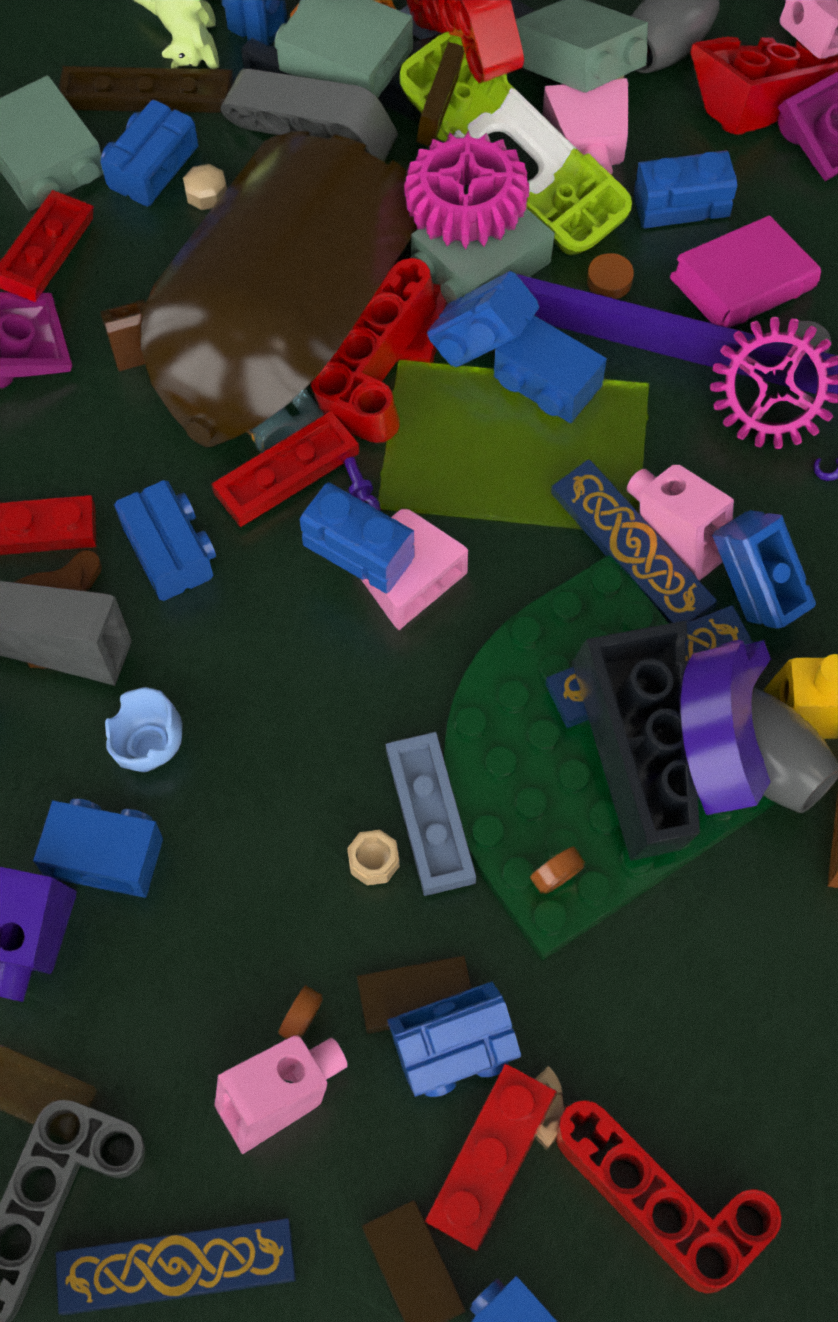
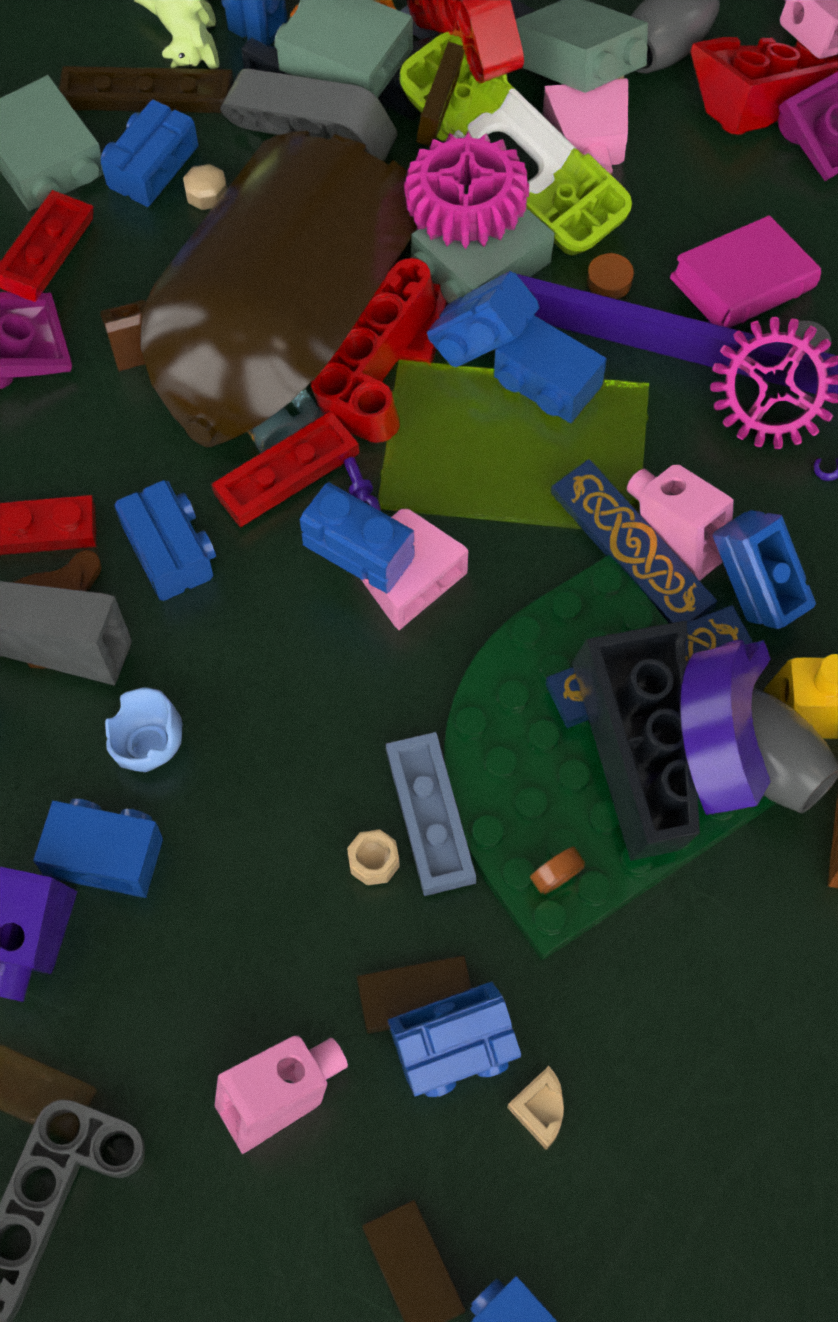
(174, 1266): dark blue tile -> none
(301, 1013): dark orange tile -> none
(491, 1157): red plate -> none
(658, 1187): red beam -> none
(685, 189): blue brick -> none

